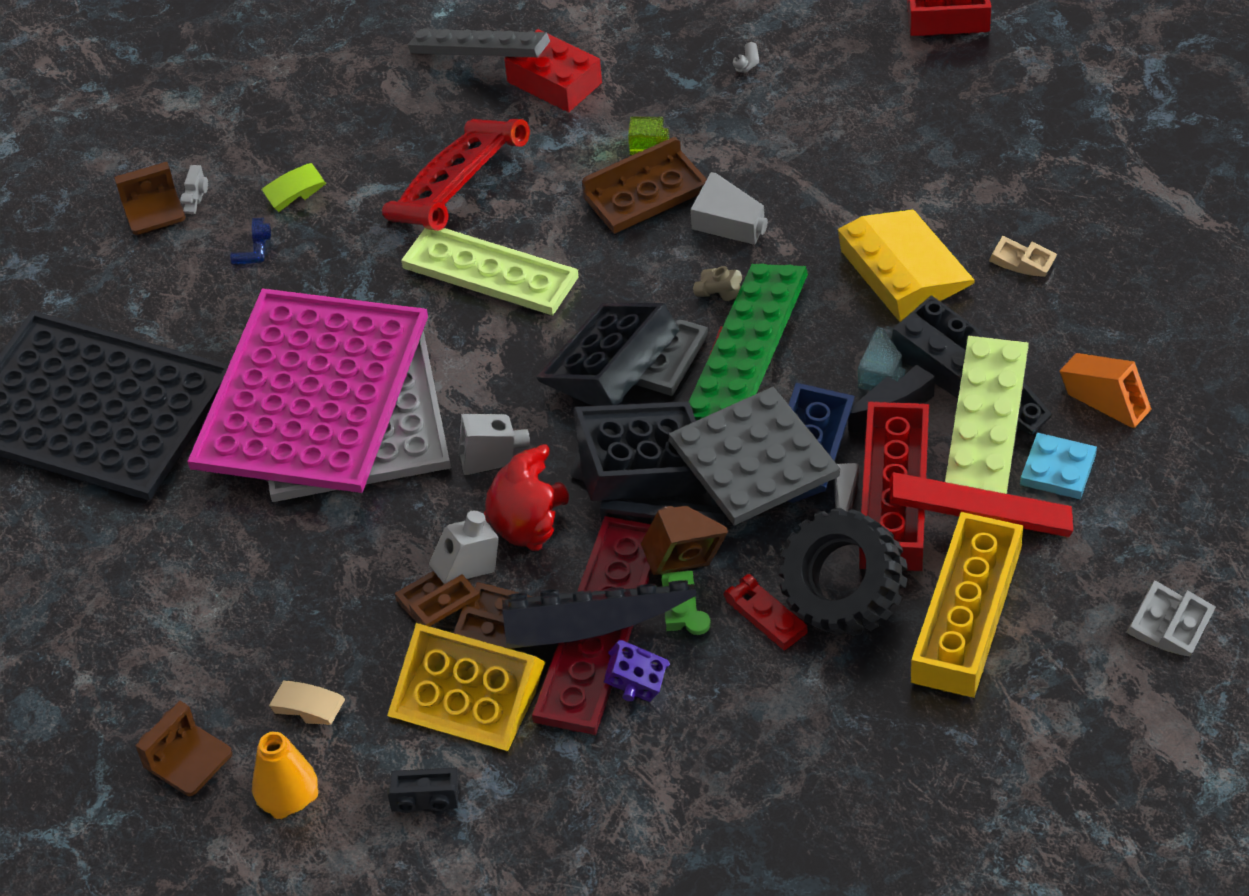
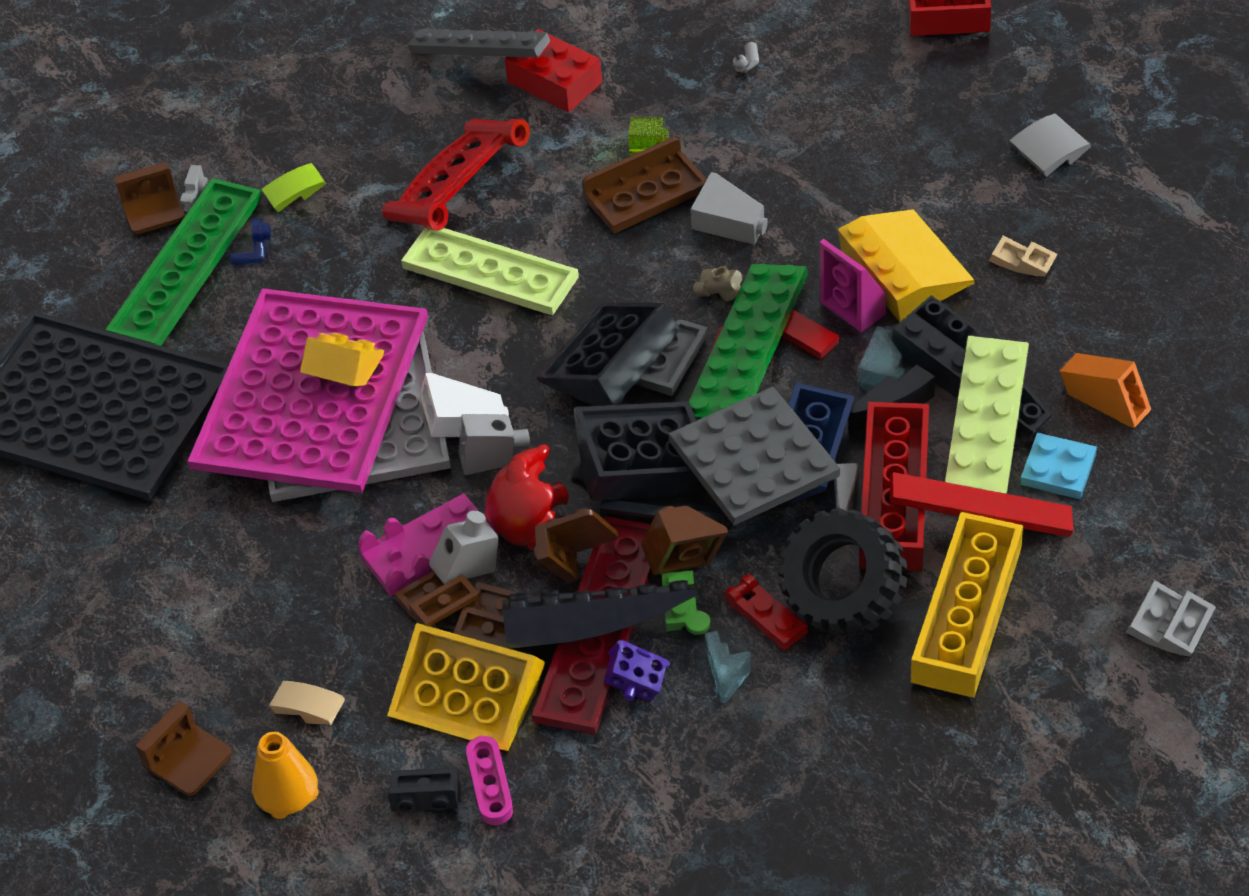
(185, 262): none -> green plate
(340, 359): none -> yellow slope
(406, 550): none -> dark pink hinge
(448, 399): none -> white slope
(489, 770): none -> dark pink plate
(564, 537): none -> reddish brown bracket
(727, 669): none -> clear light blue slope
(809, 335): none -> red tile
(849, 288): none -> dark pink slope
(1049, 144): none -> light grey slope

